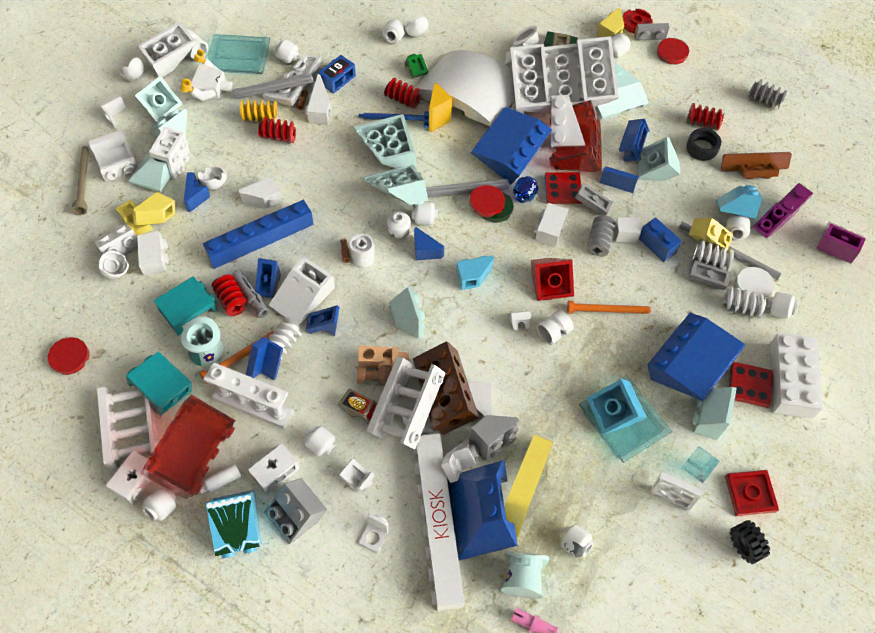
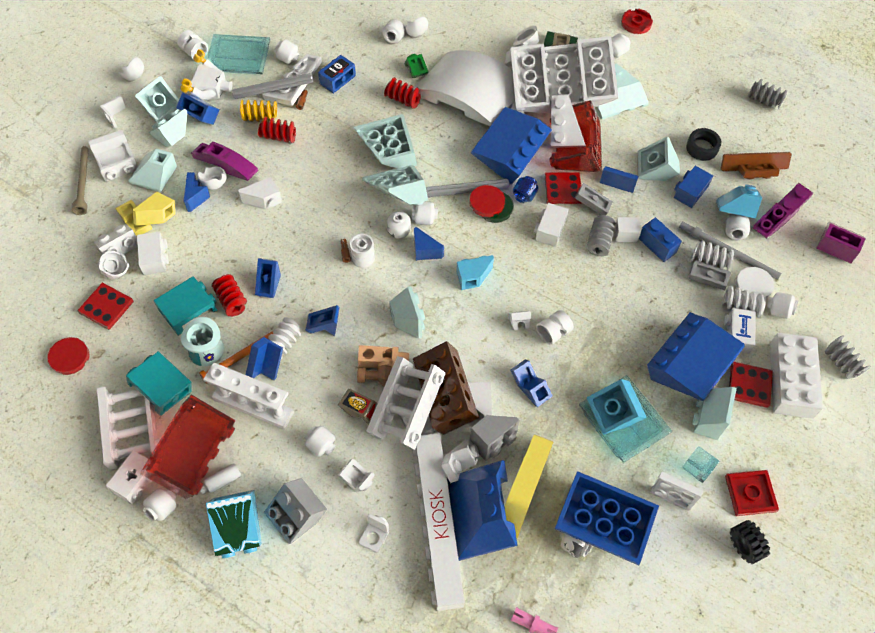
(105, 306): none -> red tile
(167, 49): white slope -> none
(172, 148): white bracket -> none
(198, 108): none -> blue brick
(226, 158): none -> magenta slope
(253, 299): light grey pin -> none
(258, 234): blue brick -> none
(270, 478): white brick -> none
(302, 291): white slope -> none
(319, 104): white slope -> none
(425, 117): blue piece -> none
(439, 108): yellow slope -> none
(524, 574): light aqua hat -> none
(532, 386): none -> blue slope
(552, 278): red slope -> none
(571, 307): orange bar -> none
(607, 518): none -> blue slope
(611, 25): light yellow slope -> none
(634, 139): blue window -> none
(653, 31): light grey plate -> none
(673, 50): red tile -> none
(693, 186): none -> blue brick
(705, 116): red piece -> none
(710, 231): light yellow slope -> none
(742, 326): none -> white brick
(846, 358): none -> light grey piece

